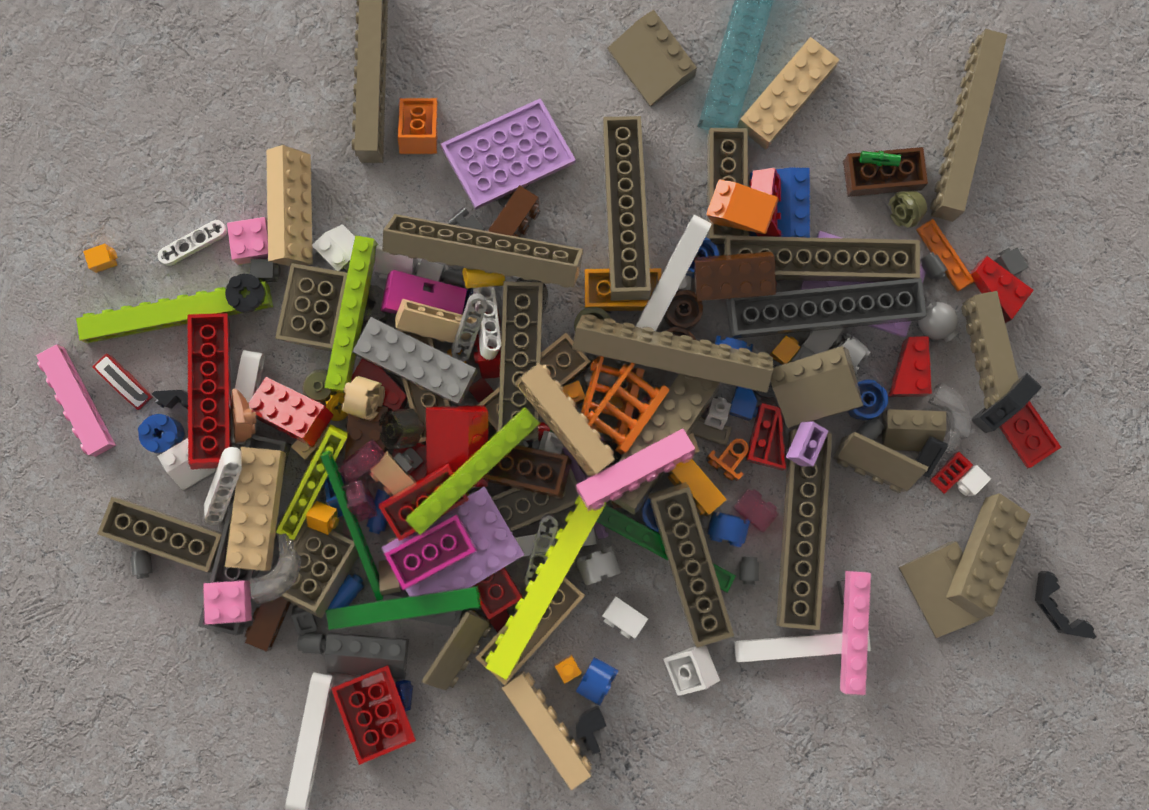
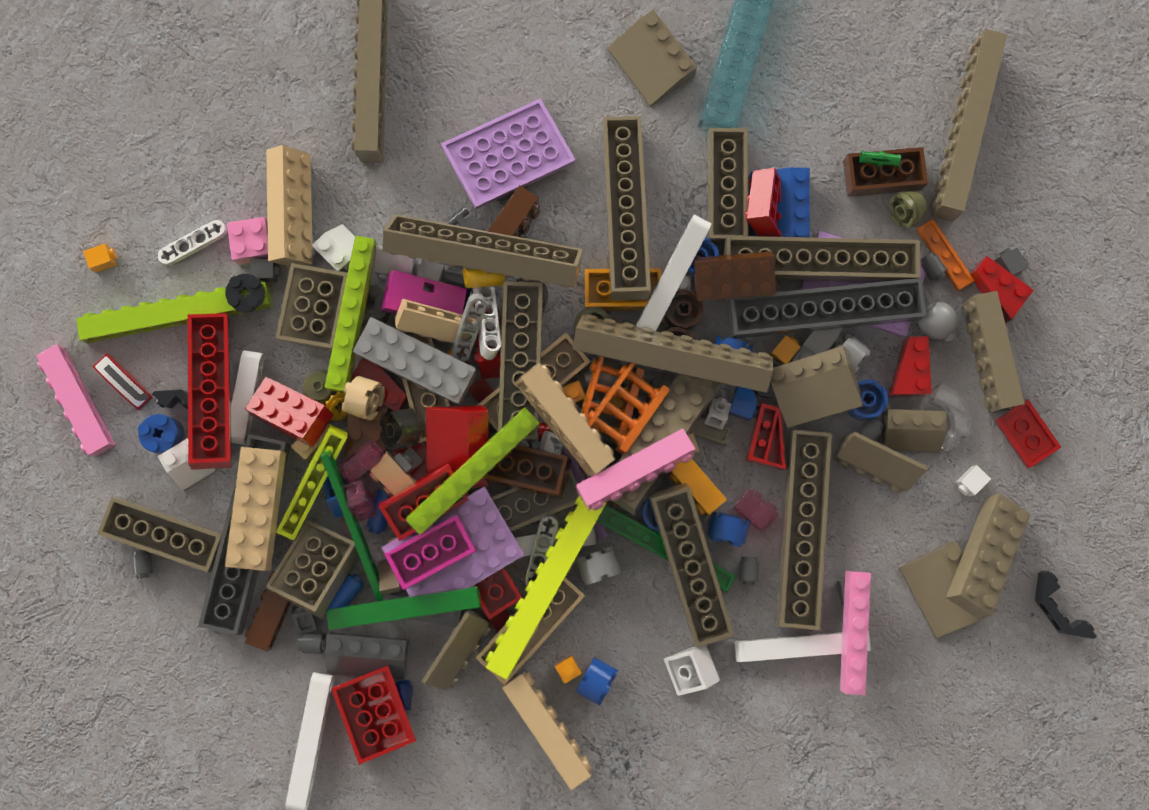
(223, 485): white beam -> none
(227, 602): bright pink brick -> none
(242, 417): nougat slope -> none
(282, 577): clear arch -> none
(322, 518): light orange brick -> none
(417, 126): orange slope -> none
(587, 724): black brick -> none
(624, 617): white brick -> none
(729, 459): orange pin -> none
(741, 207): orange slope -> none
(788, 92): tan brick -> none
(807, 444): lavender brick -> none
(931, 454): black tile -> none
(961, 471): red slope -> none
(1007, 406): black slope -> none

